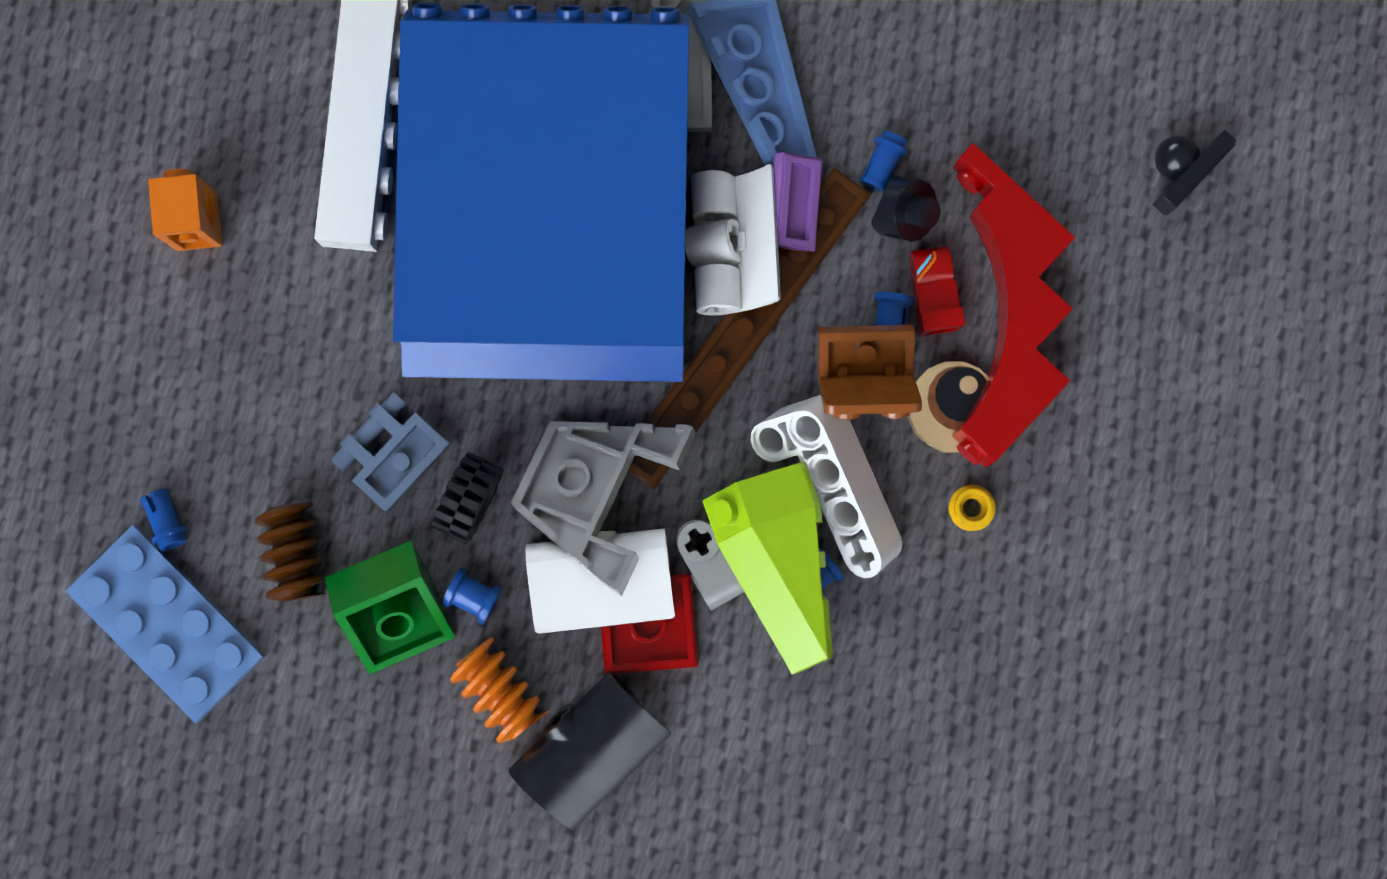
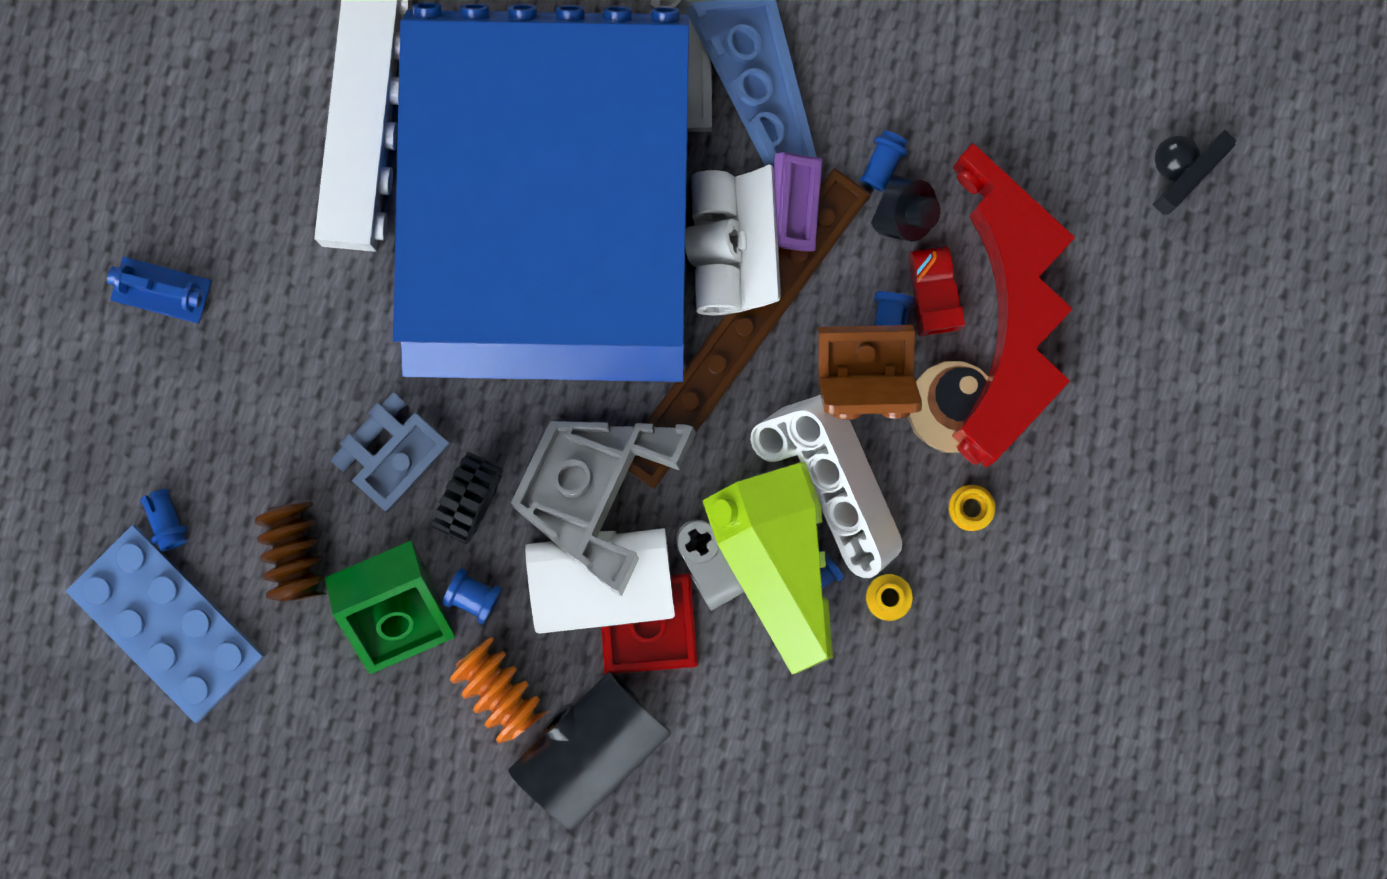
(159, 289): none -> blue hinge
(184, 211): orange brick -> none
(874, 593): none -> yellow plate

